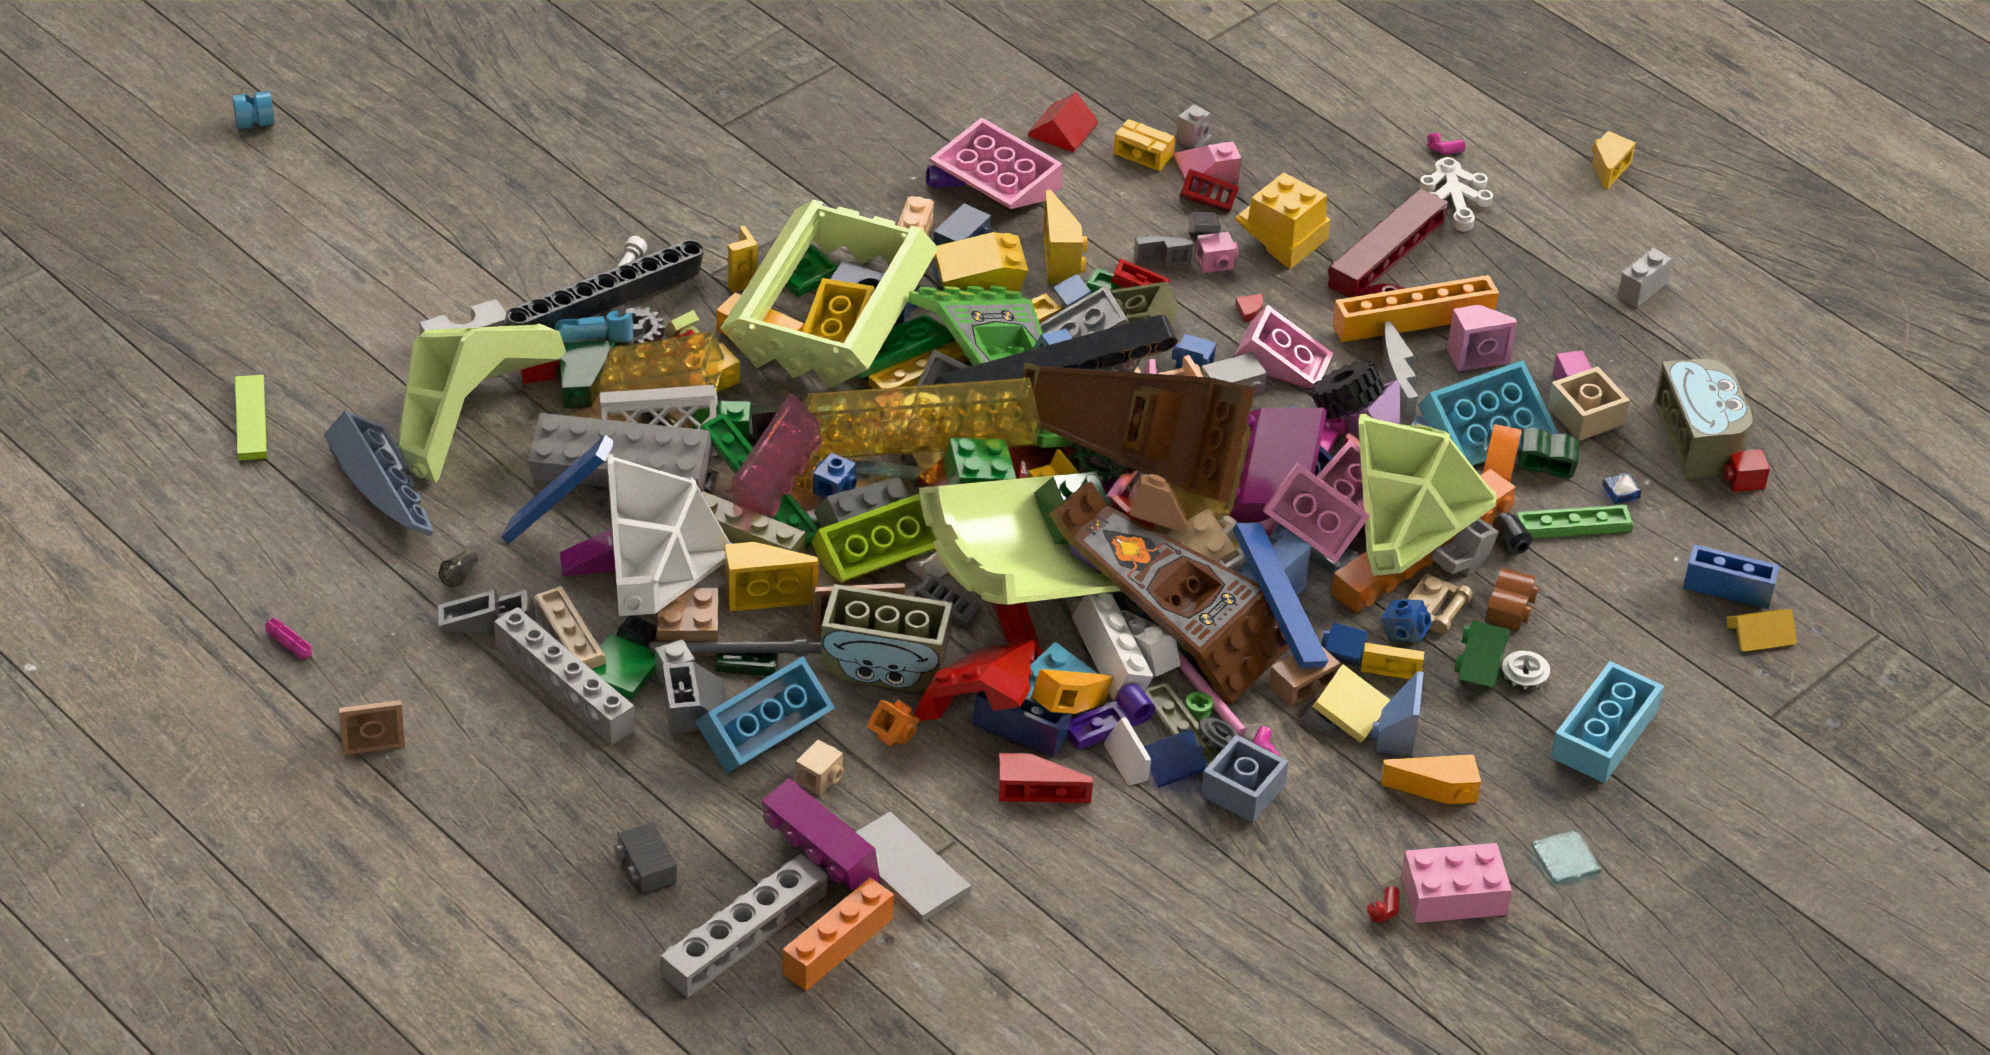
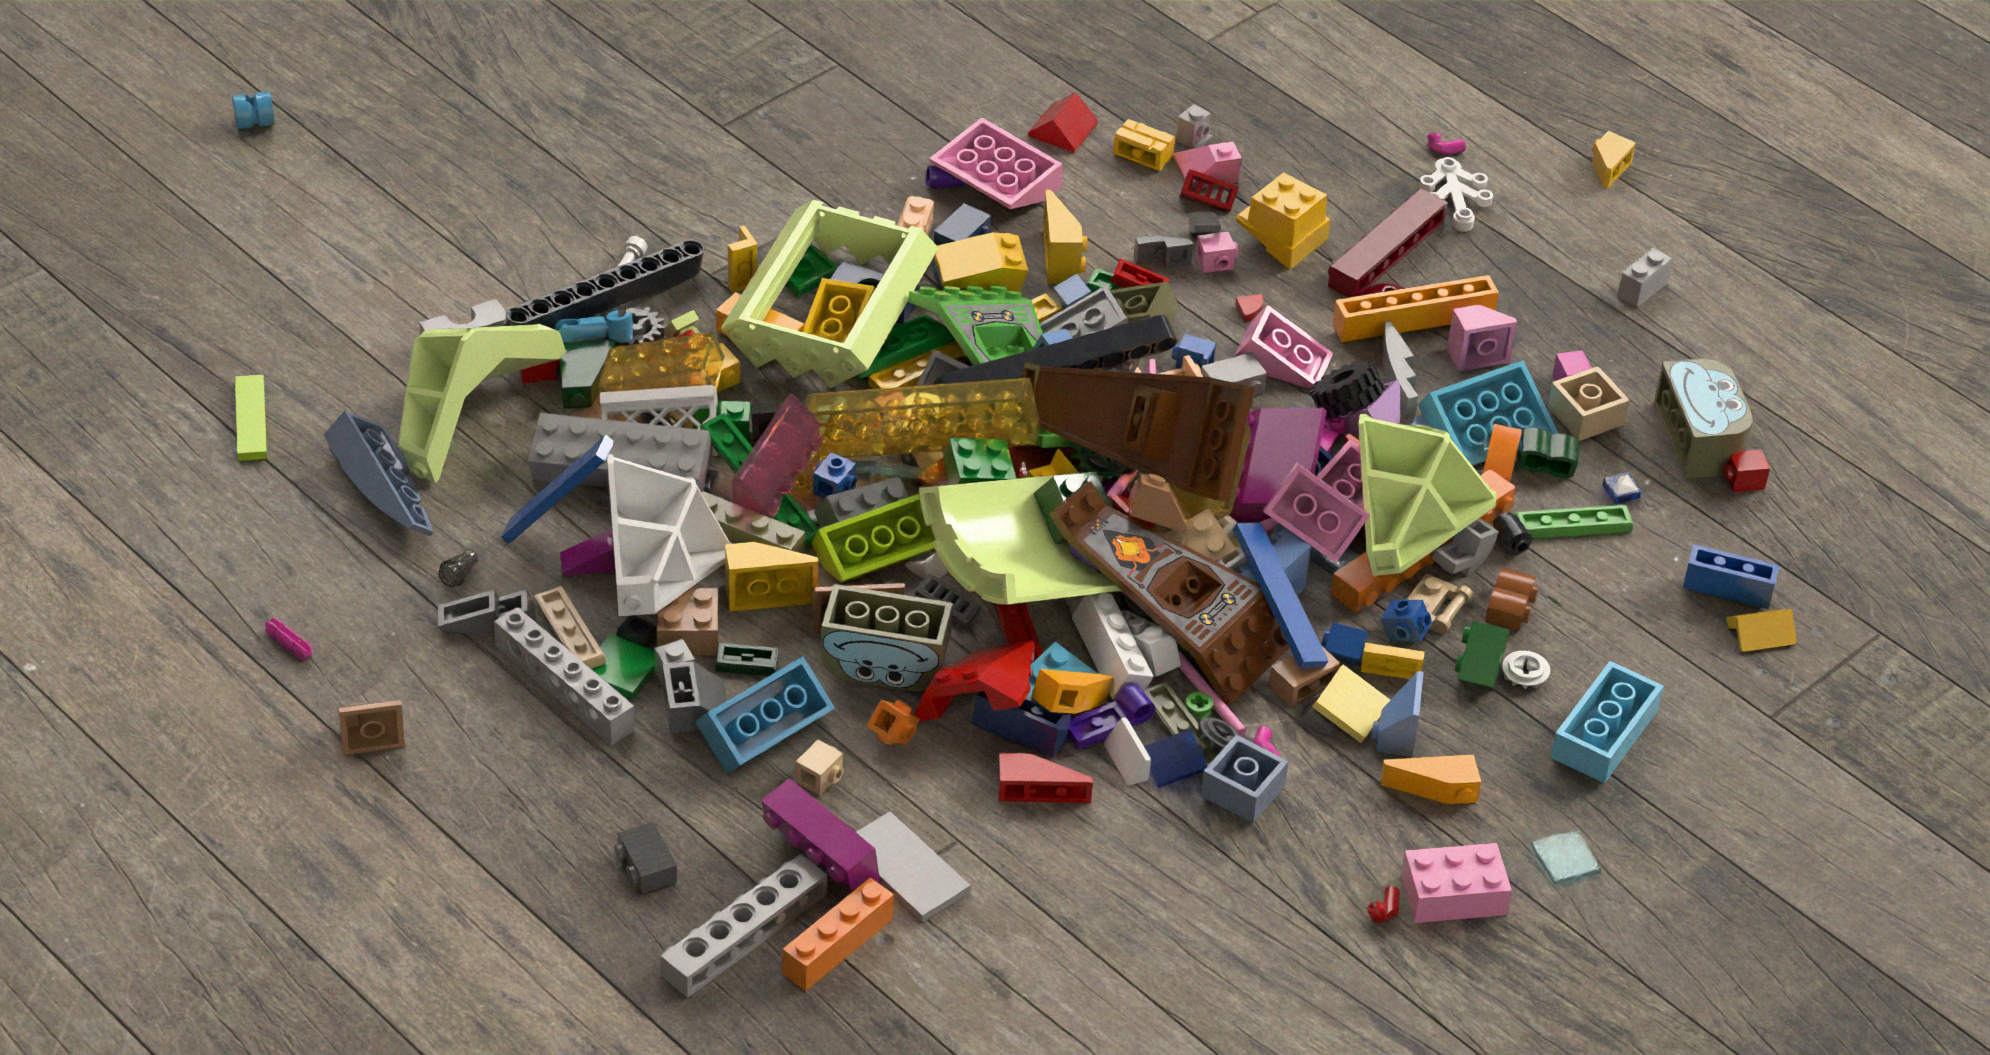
(799, 647): dark grey bar -> none

